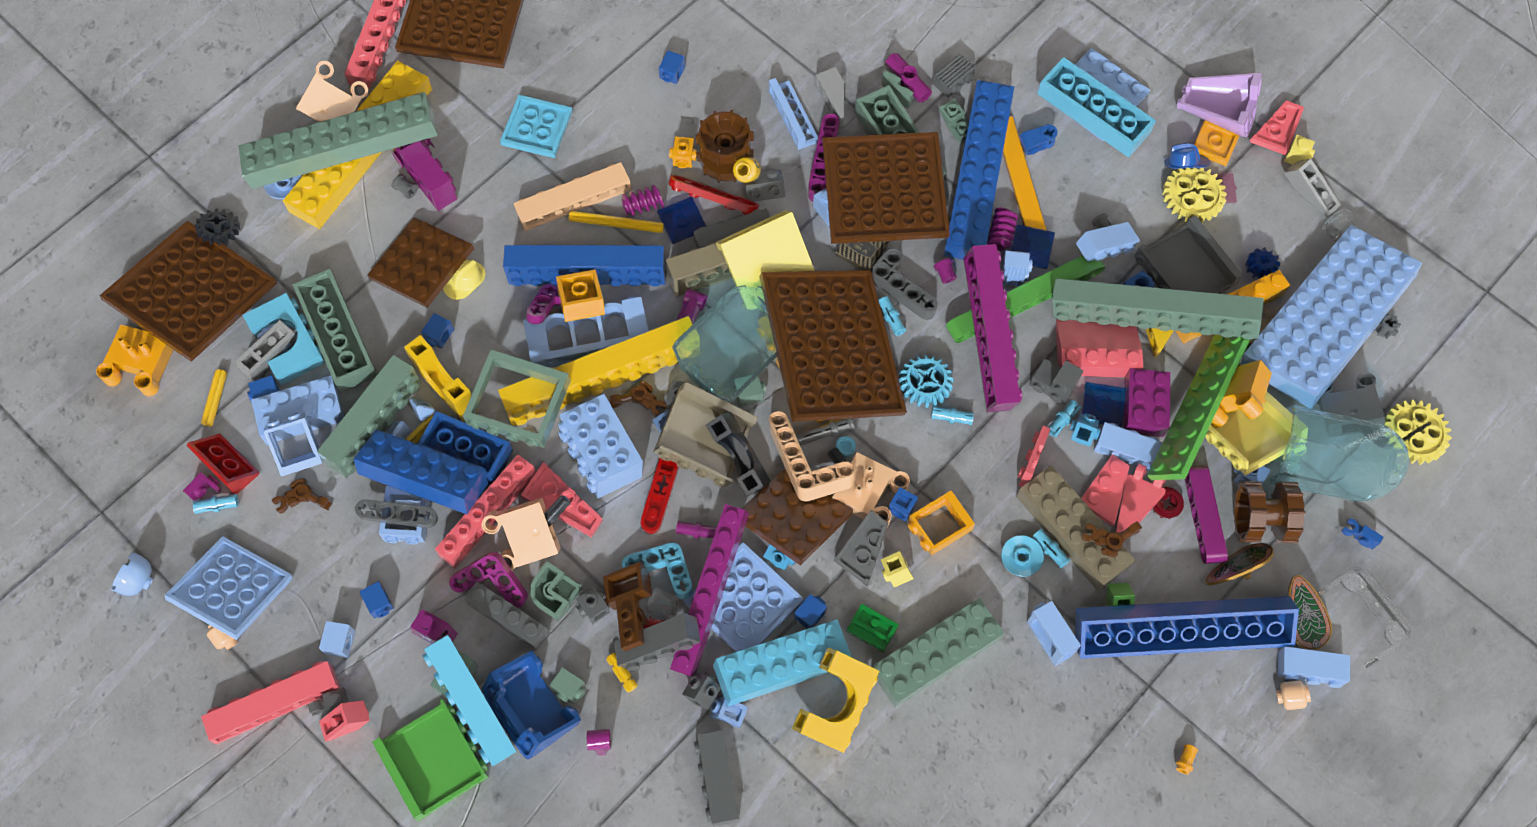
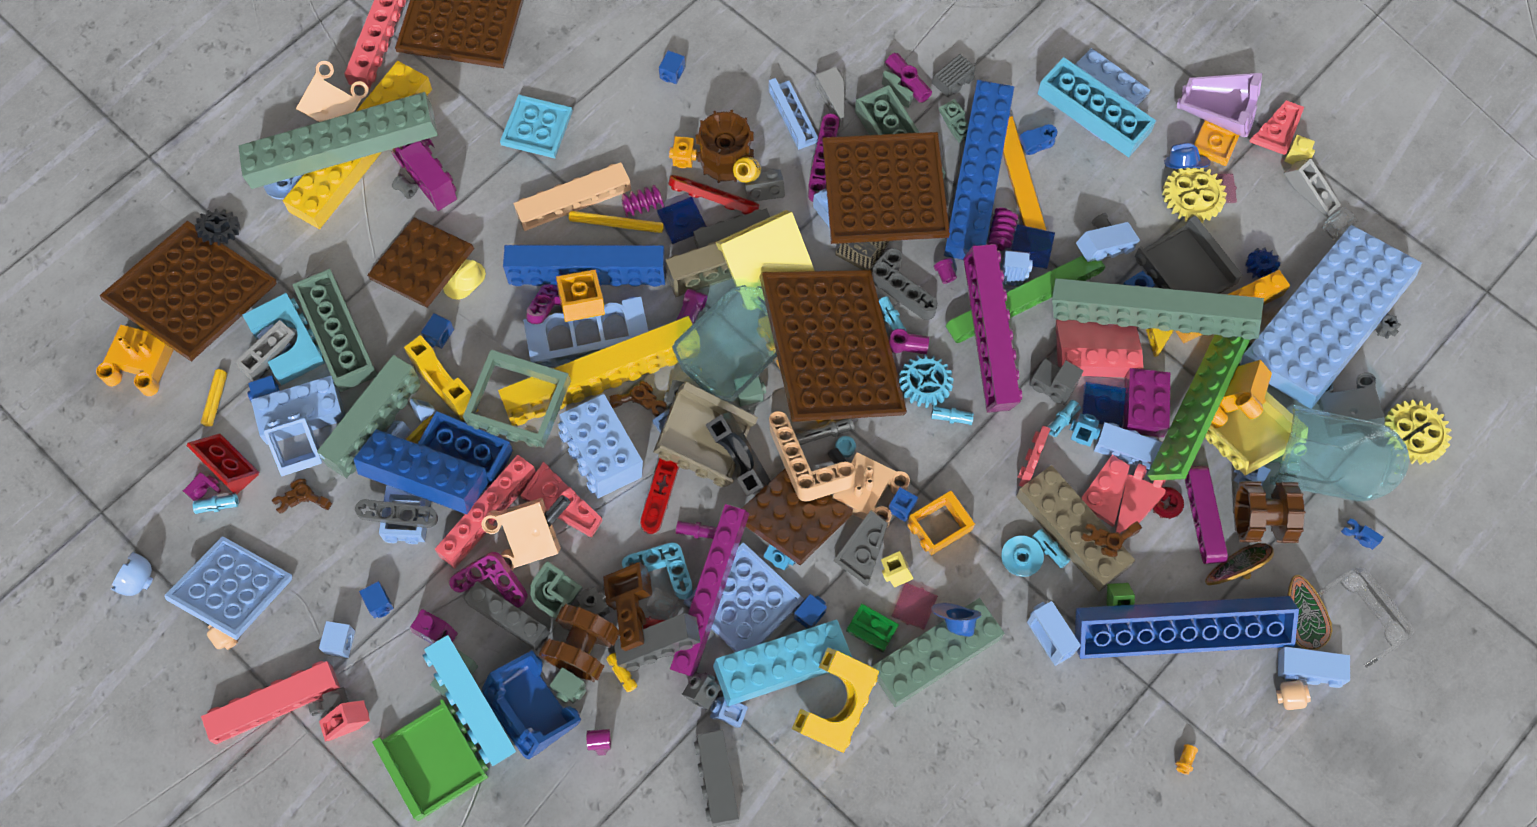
(585, 631): none -> reddish brown piece
(910, 342): none -> magenta piece
(914, 606): none -> clear pink piece
(957, 618): none -> blue piece

